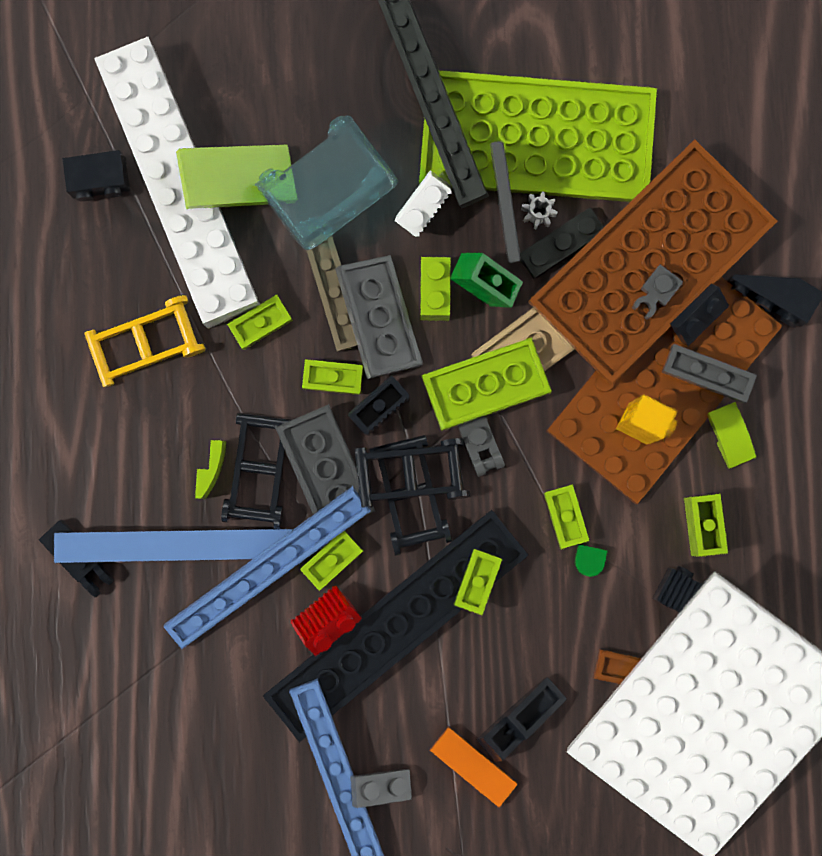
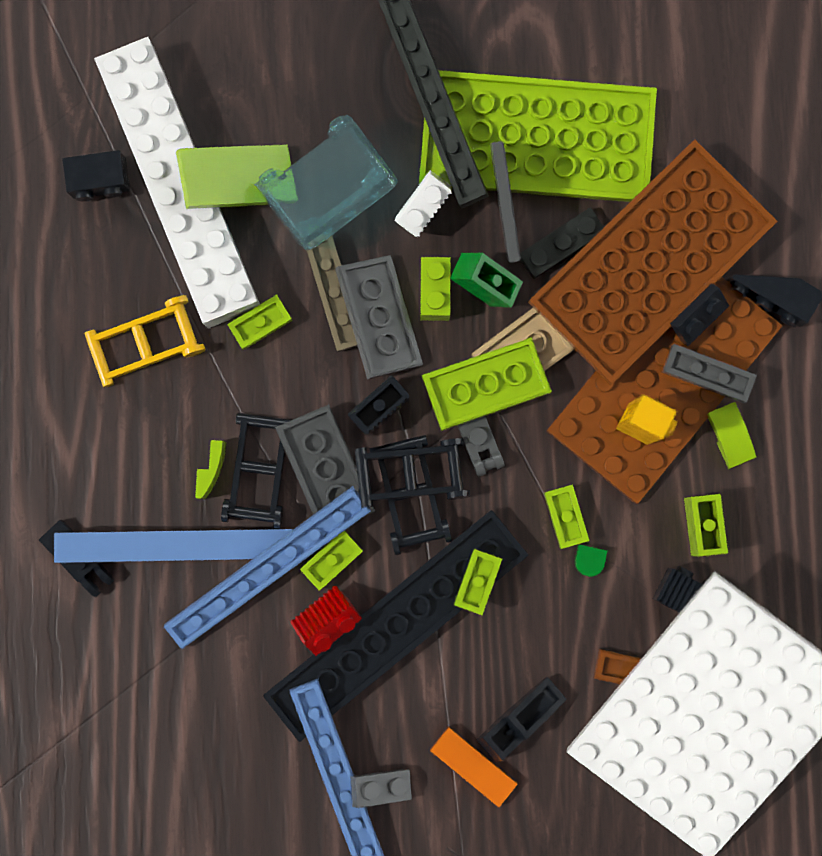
(332, 377): lime plate -> none
(539, 202): white gear -> none
(659, 288): dark grey plate -> none

